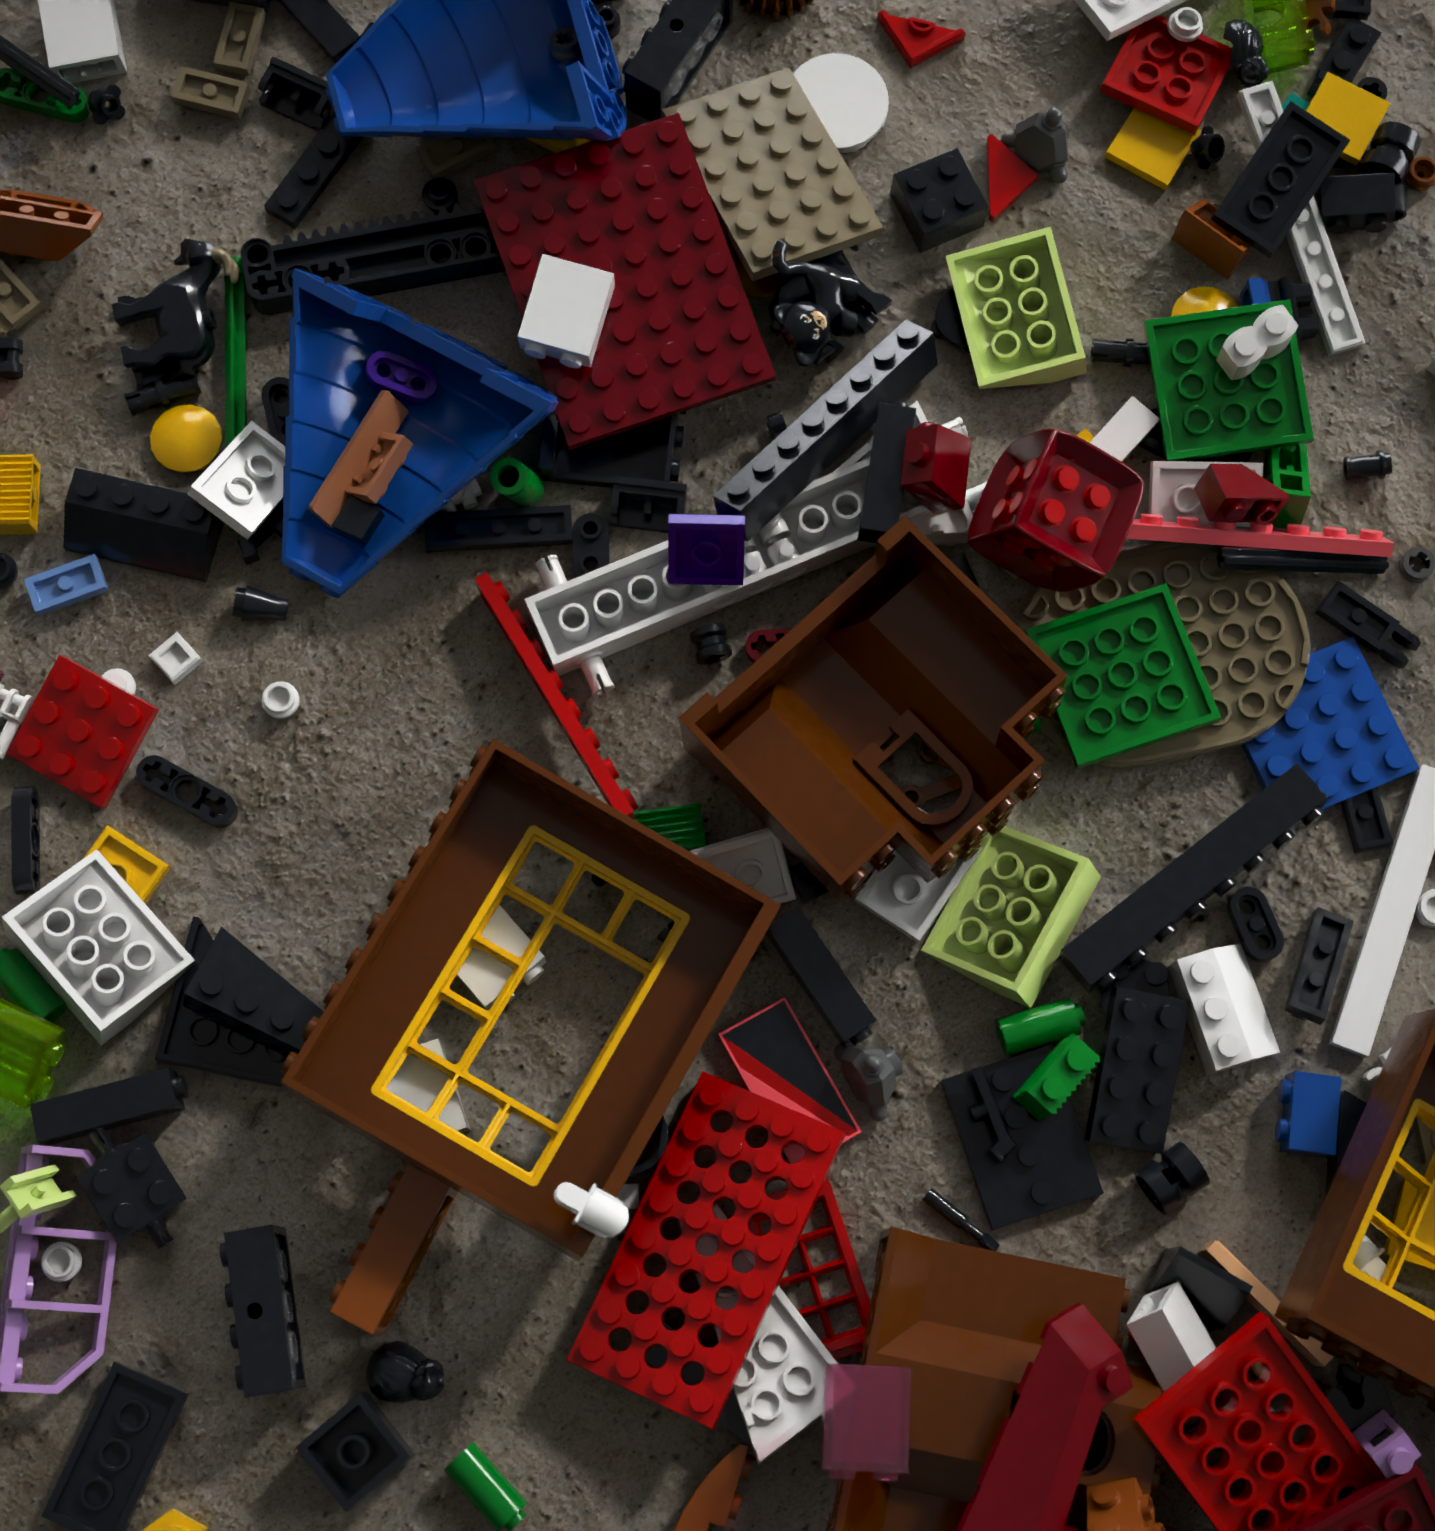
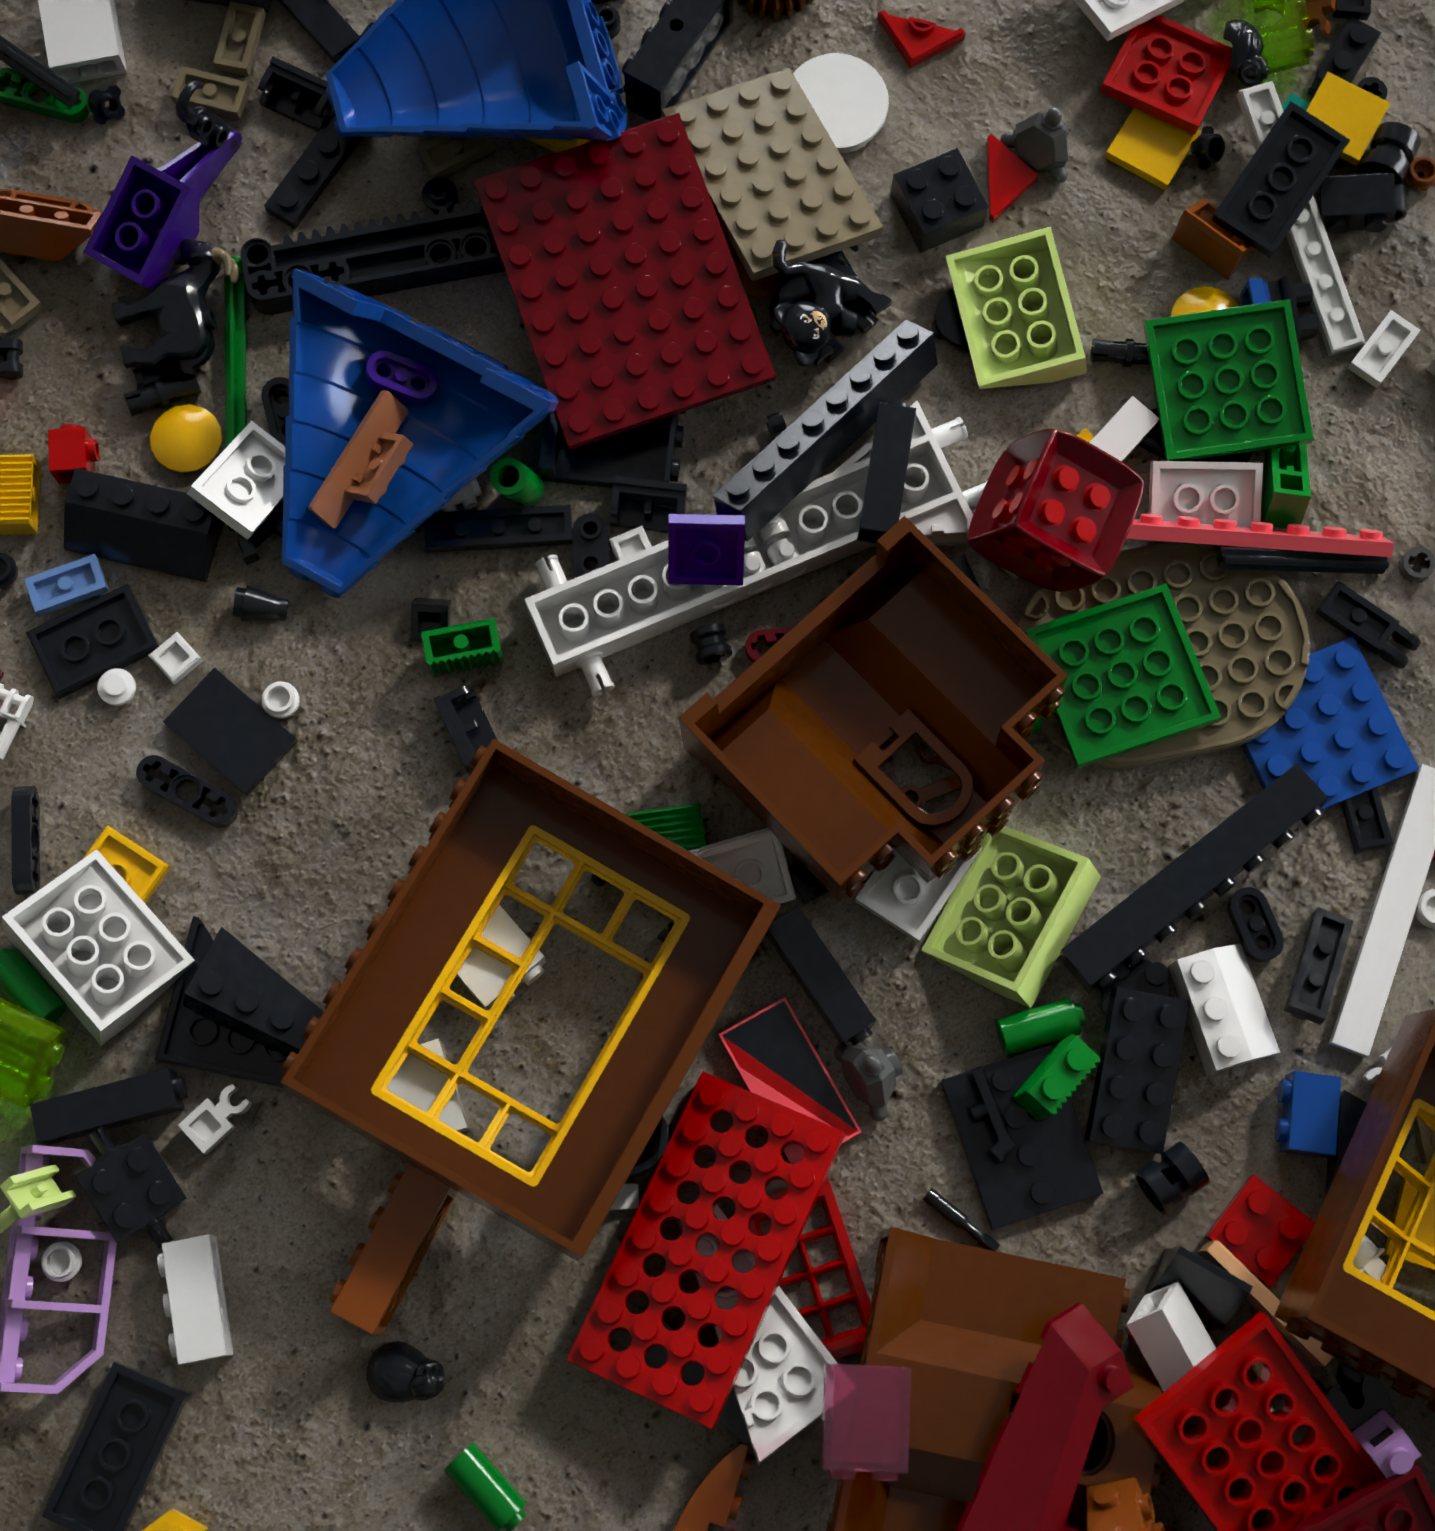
(71, 449): none -> red brick
(82, 731): red plate -> none
(92, 640): none -> black tile
(161, 206): none -> dark purple slope
(195, 1299): none -> white brick
(211, 1122): none -> white plate
(230, 731): none -> black tile
(263, 1280): black brick -> none
(355, 1451): black brick -> none
(358, 520): black tile -> none
(429, 615): none -> black slope
(462, 647): none -> green brick
(465, 722): none -> black hinge
(549, 686): red plate -> none
(565, 45): dark grey bush -> none
(566, 311): white brick -> none
(594, 1209): white arm -> none
(629, 543): none -> white tile
(936, 466): dark red torso -> none
(1185, 24): white plate -> none
(1238, 495): dark red slope -> none
(1251, 344): white brick -> none
(1261, 1230): none -> red plate
(1368, 466): black pin -> none
(1384, 349): none -> white plate

